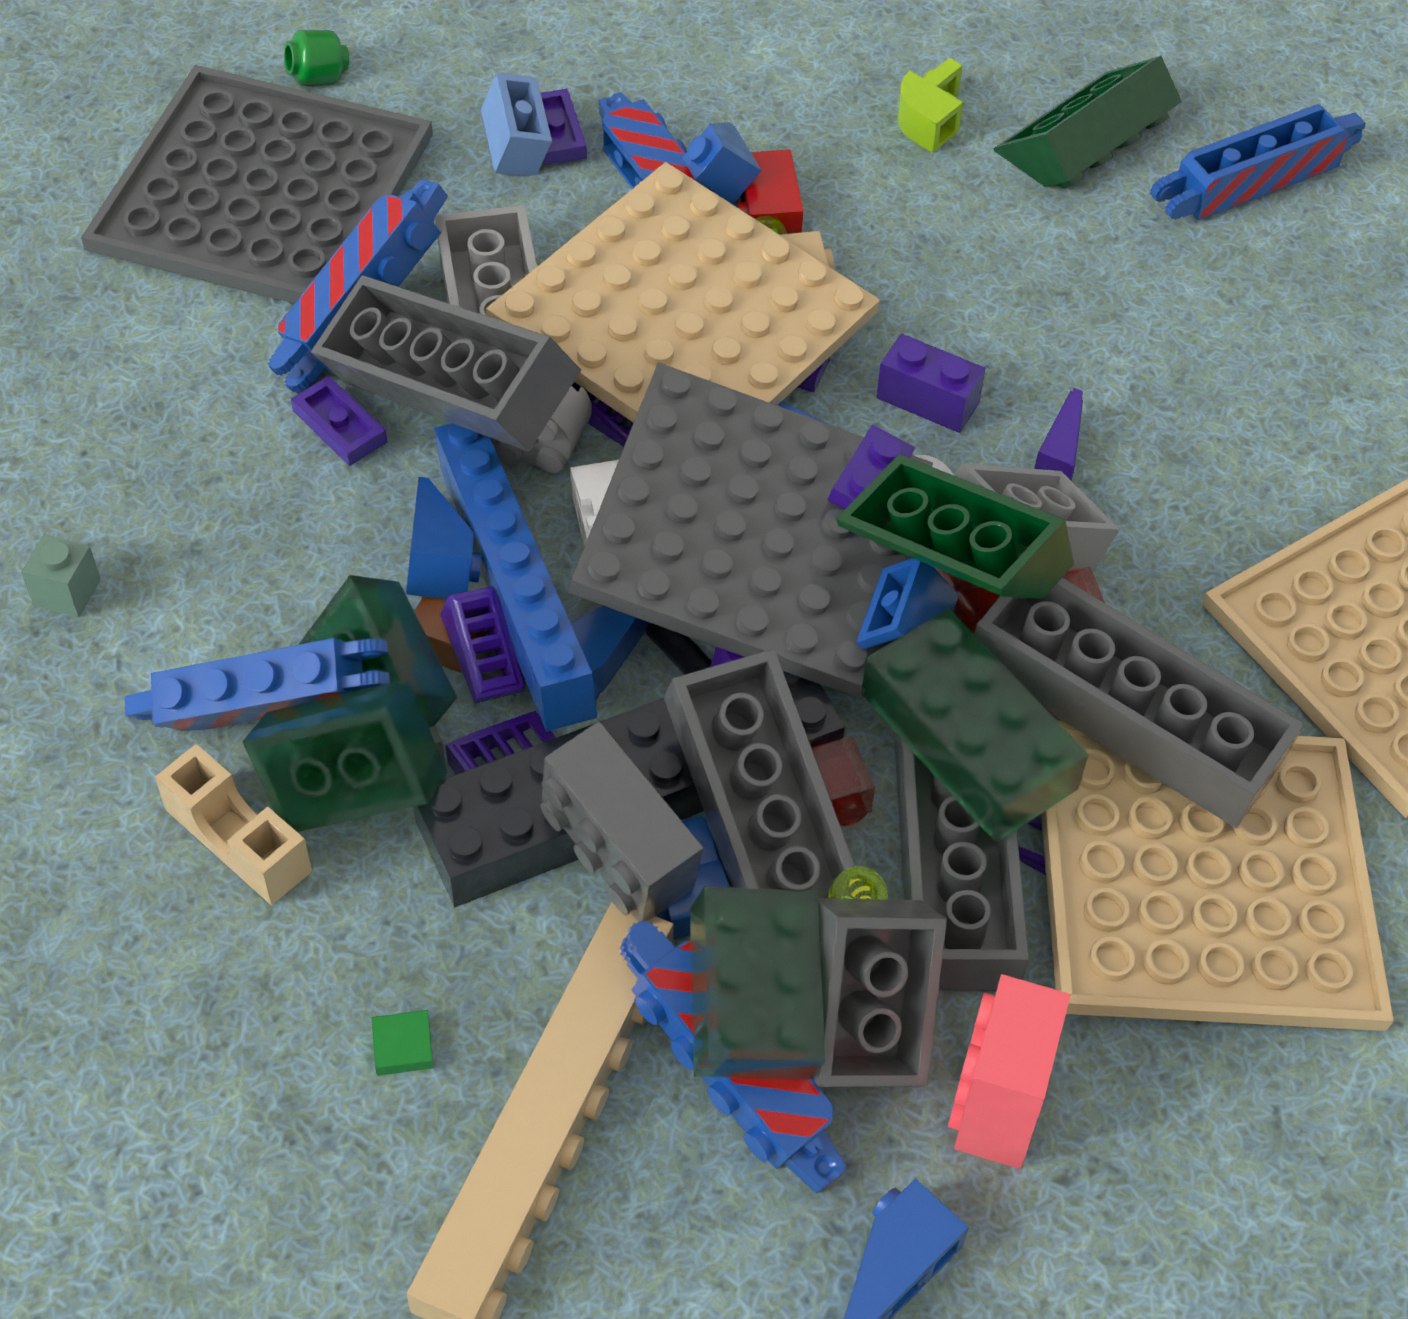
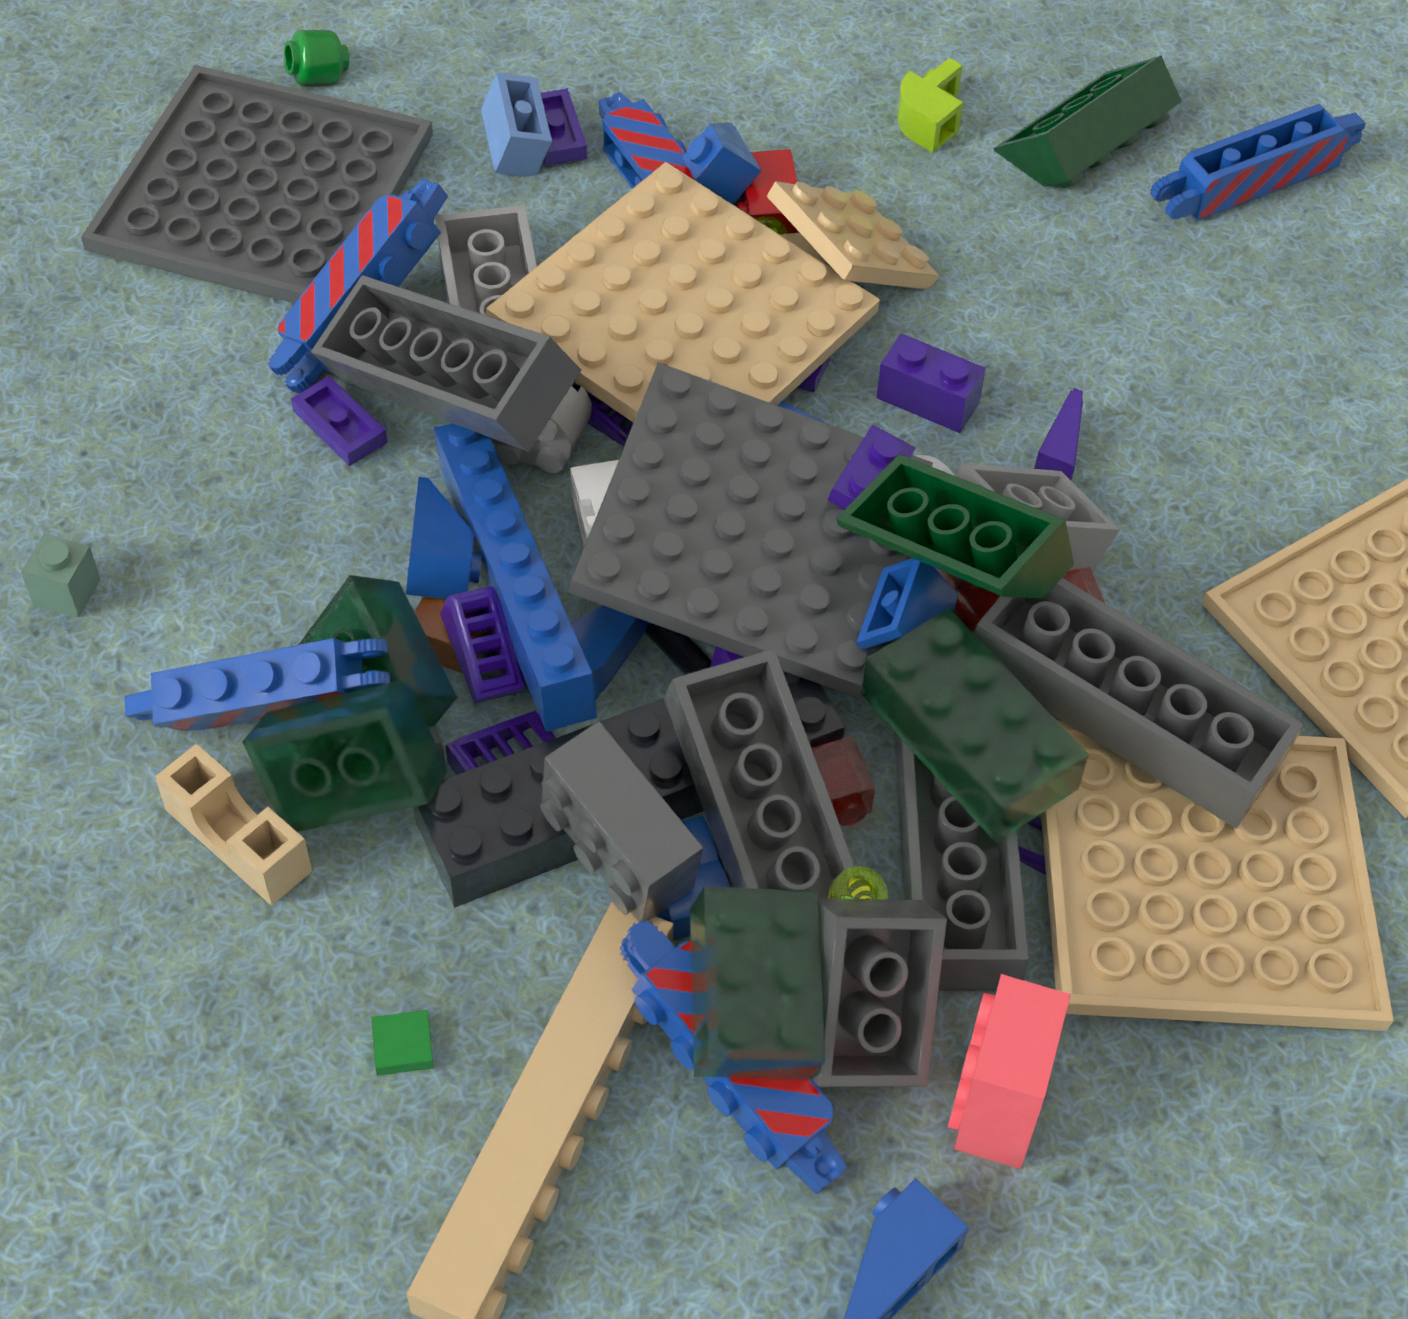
(853, 235): none -> tan plate

